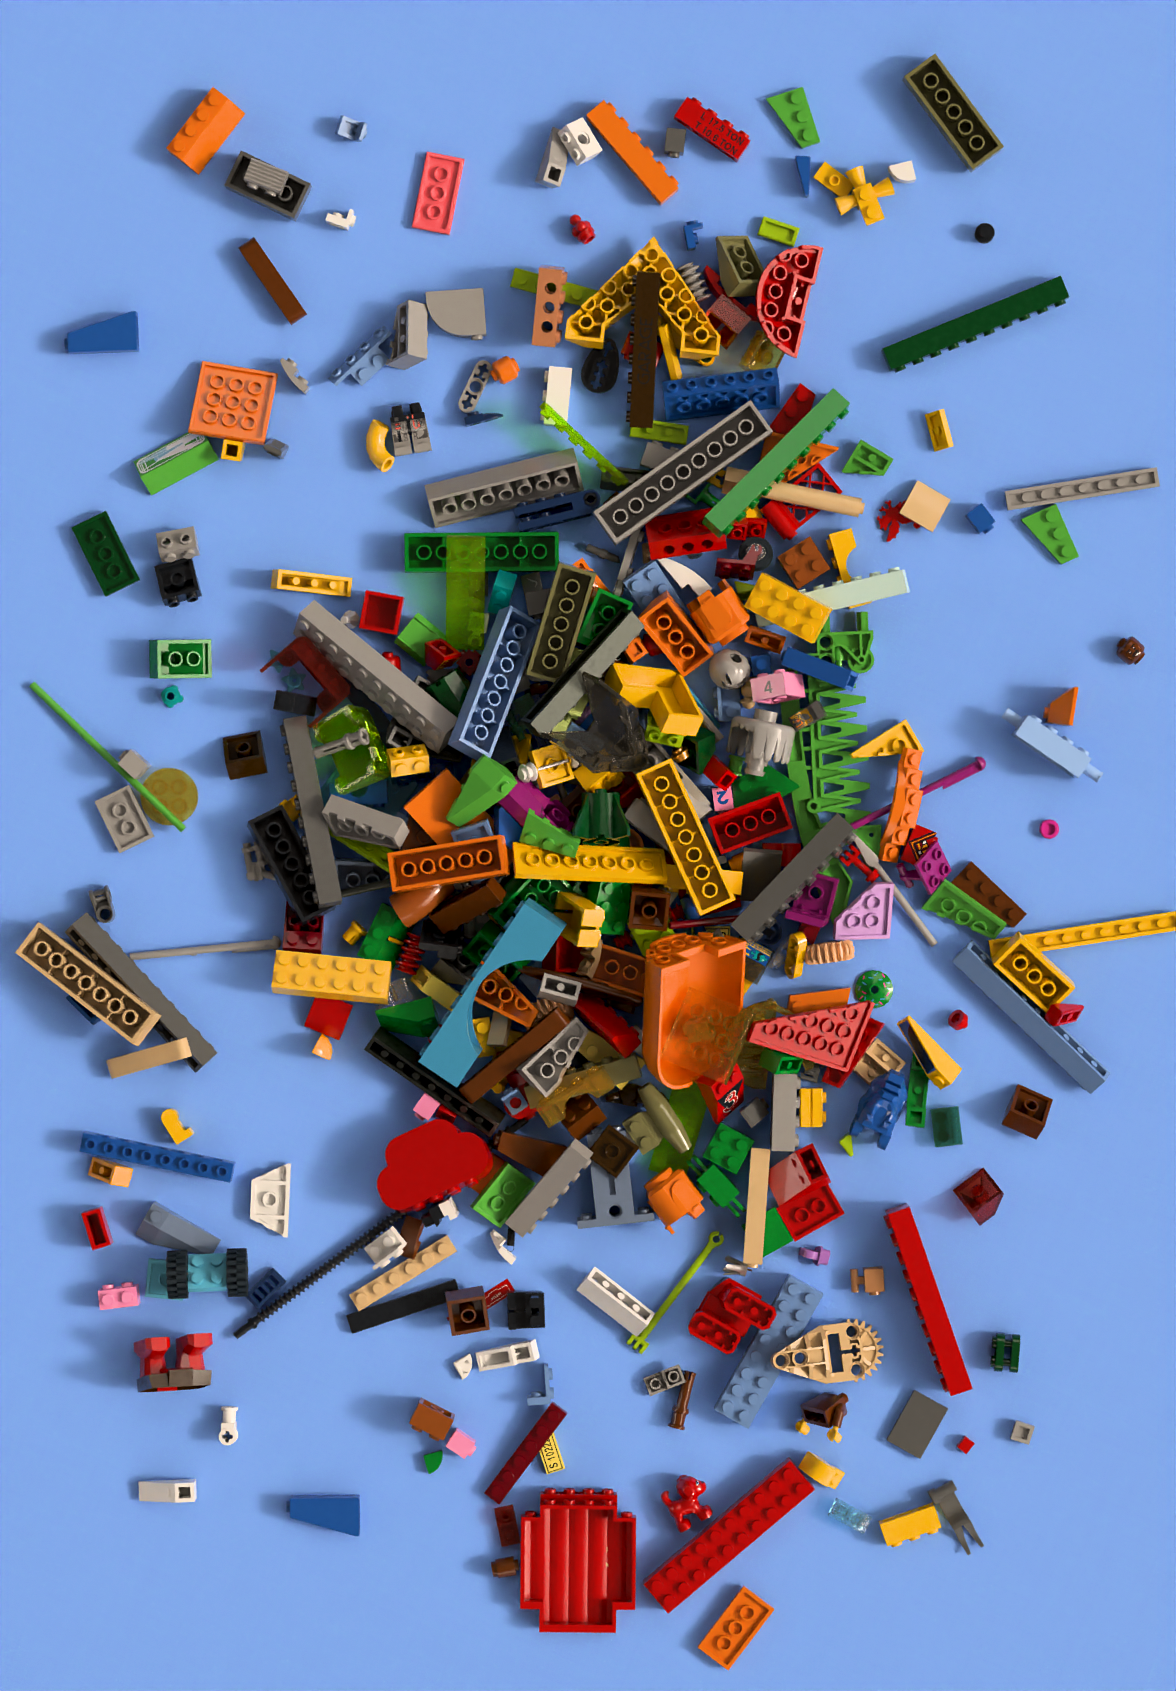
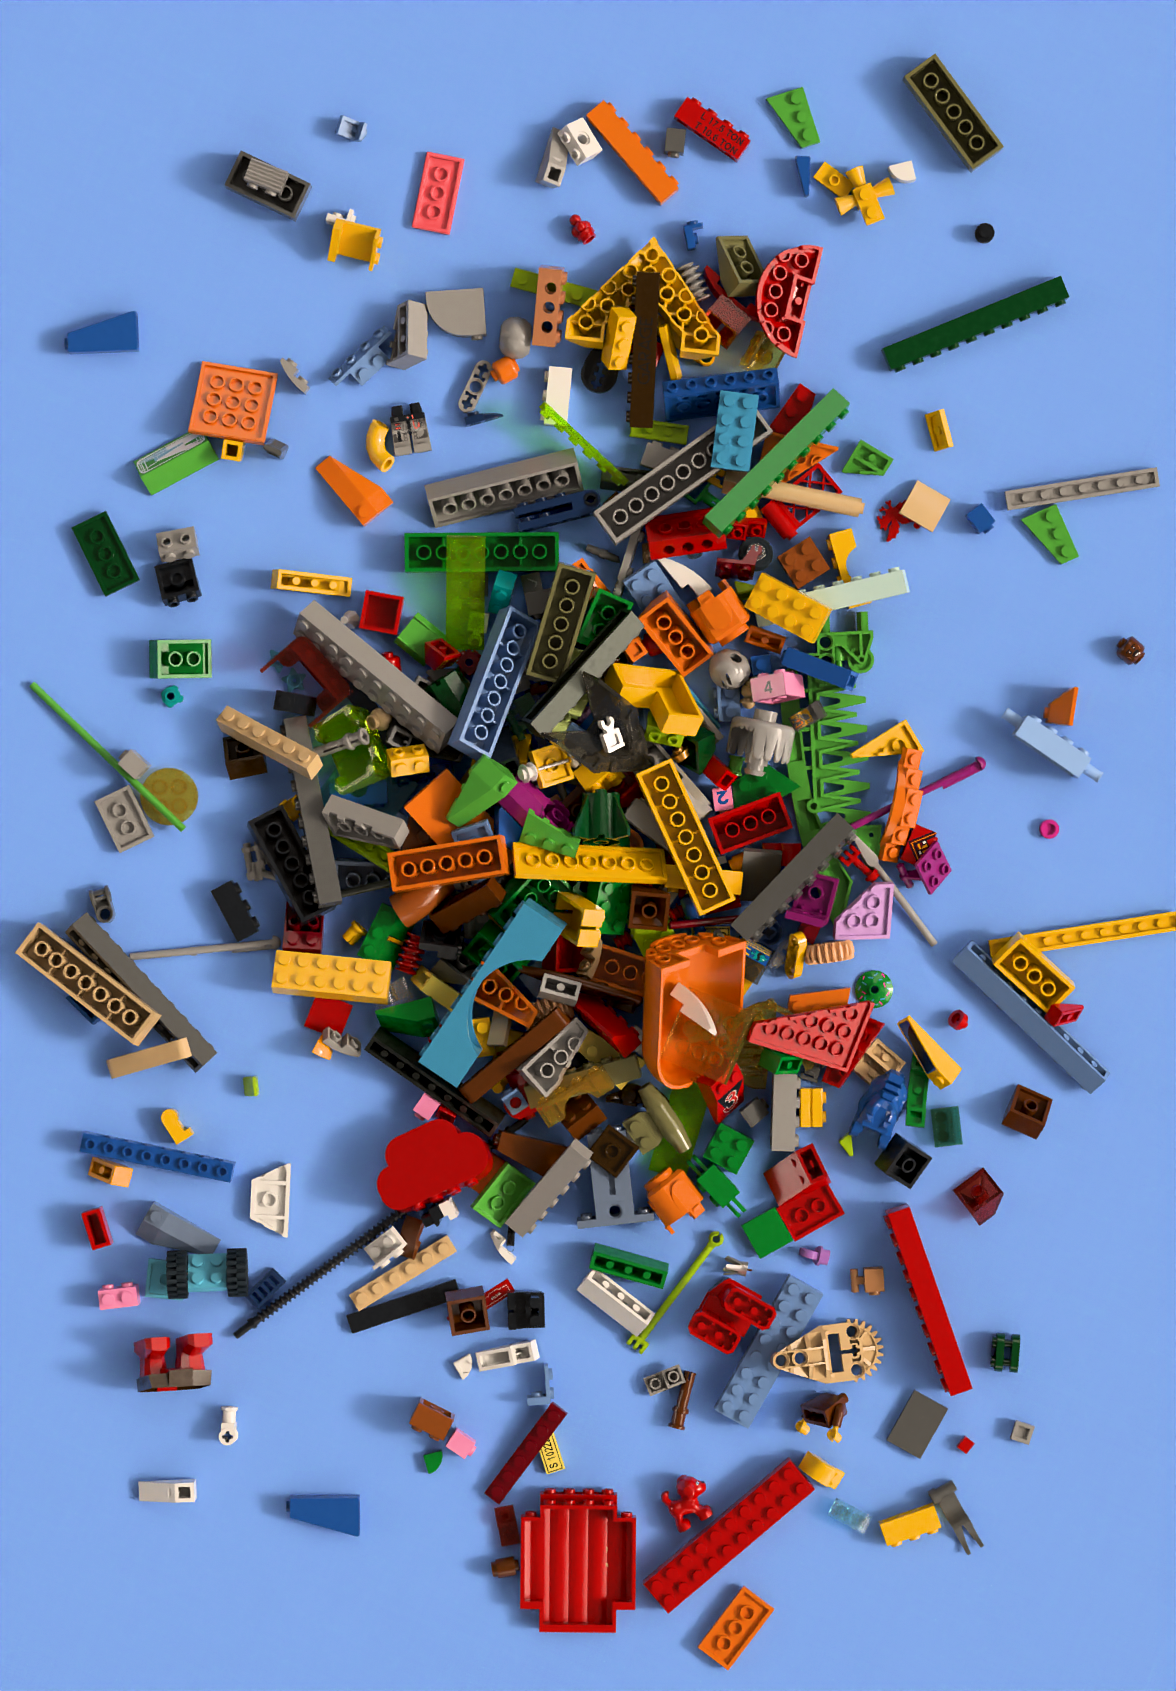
(205, 131): orange slope -> none
(235, 910): none -> black brick
(251, 1086): none -> lime slope
(269, 742): none -> tan brick
(272, 281): reddish brown beam -> none
(346, 1044): none -> light grey slope
(355, 242): none -> yellow panel
(358, 493): none -> orange wedge
(378, 720): none -> tan animal
(515, 337): none -> light grey piece
(611, 737): none -> white plate
(618, 338): none -> yellow brick
(628, 1265): none -> green brick
(693, 1007): none -> slope
(734, 431): none -> dark azure plate
(756, 1207): tan brick -> none
(778, 231): lime tile -> none
(903, 1160): none -> black brick
(958, 906): bright green wing -> none
(988, 894): reddish brown wing -> none

